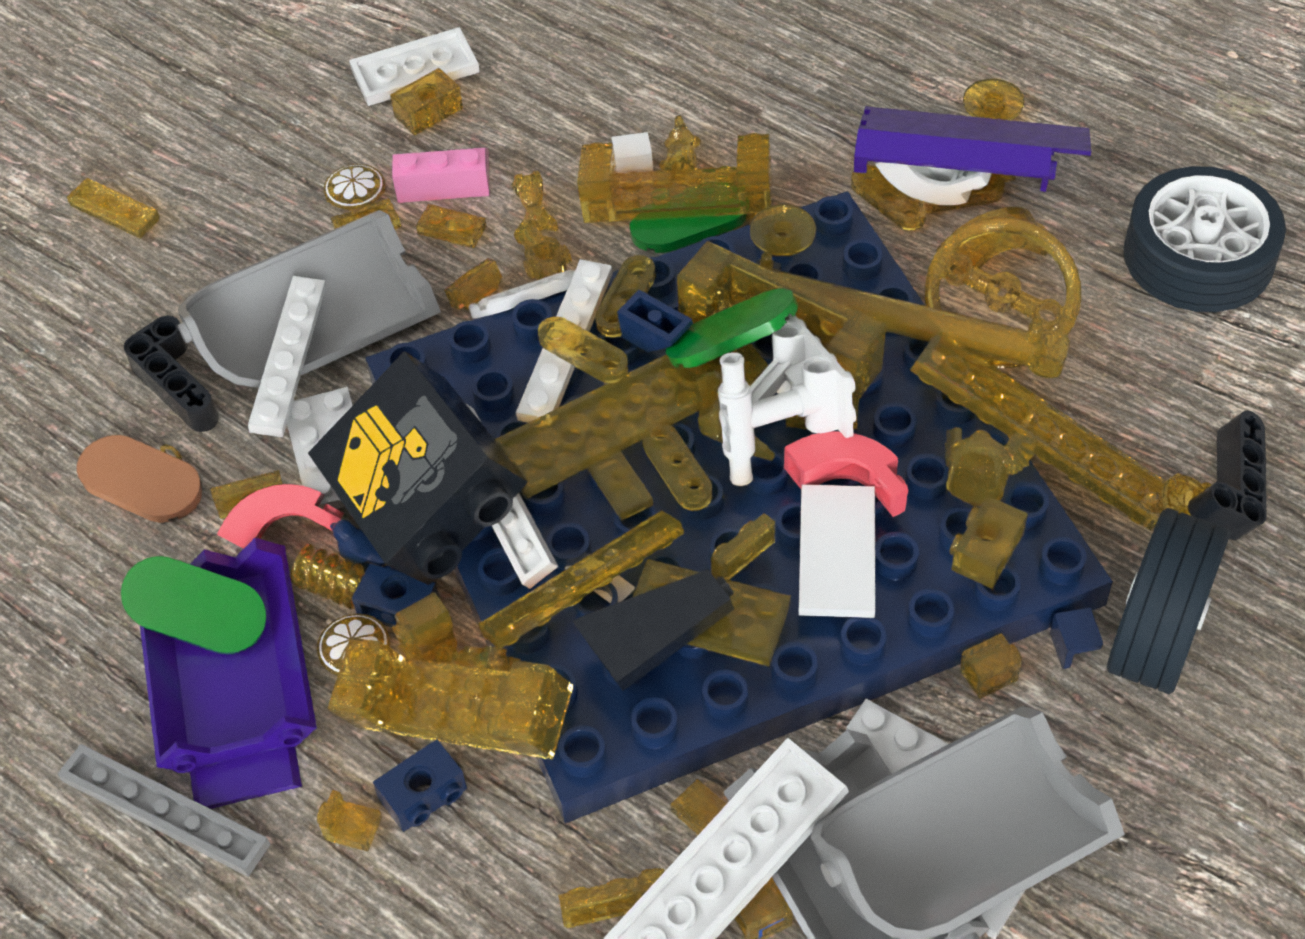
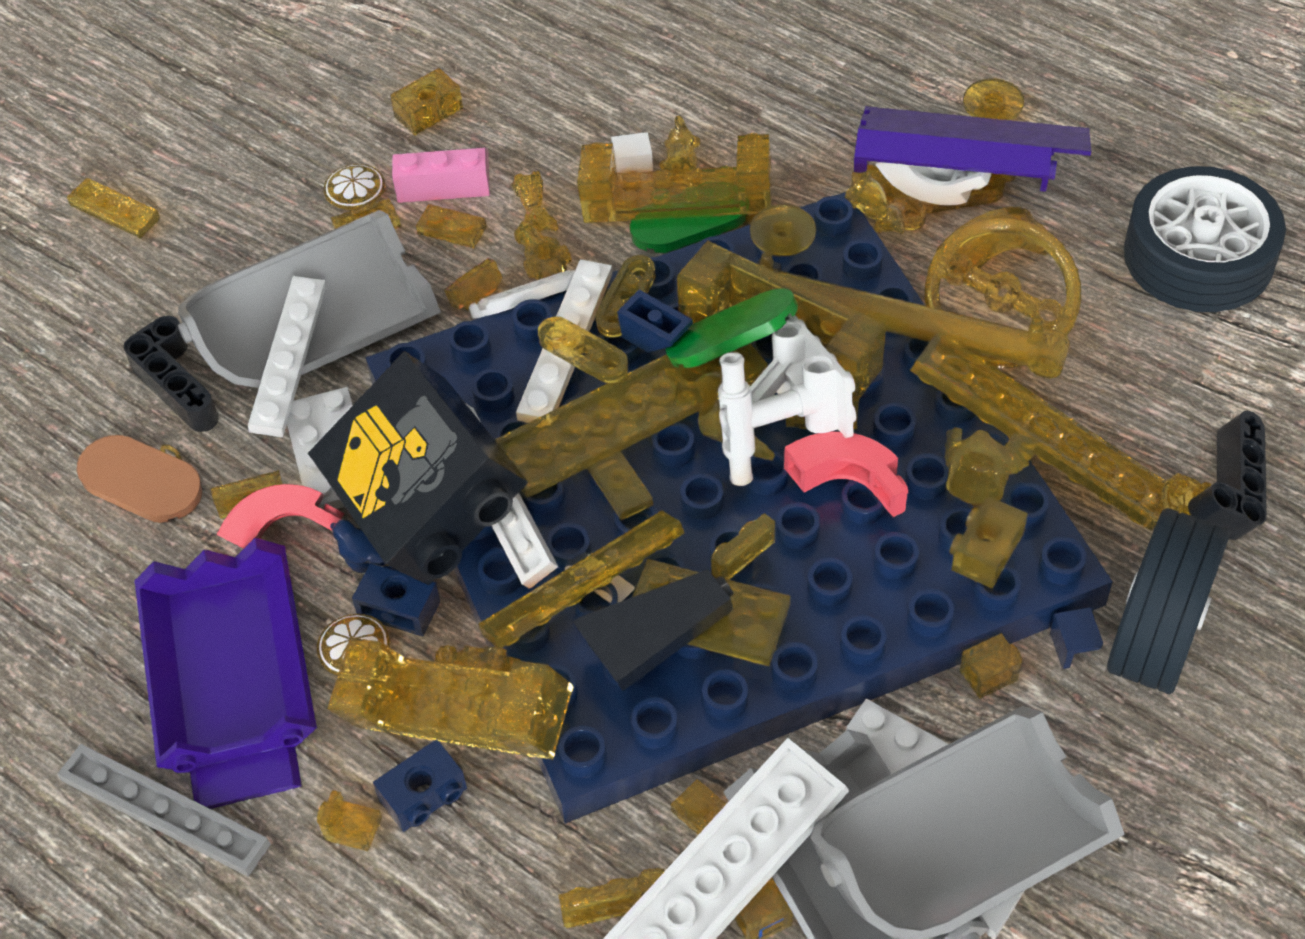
(193, 605): green tile -> none
(326, 575): clear yellow piece -> none
(398, 66): white plate -> none
(424, 629): clear yellow brick -> none
(677, 476): clear yellow plate -> none
(837, 551): white tile -> none
(871, 199): none -> clear yellow animal

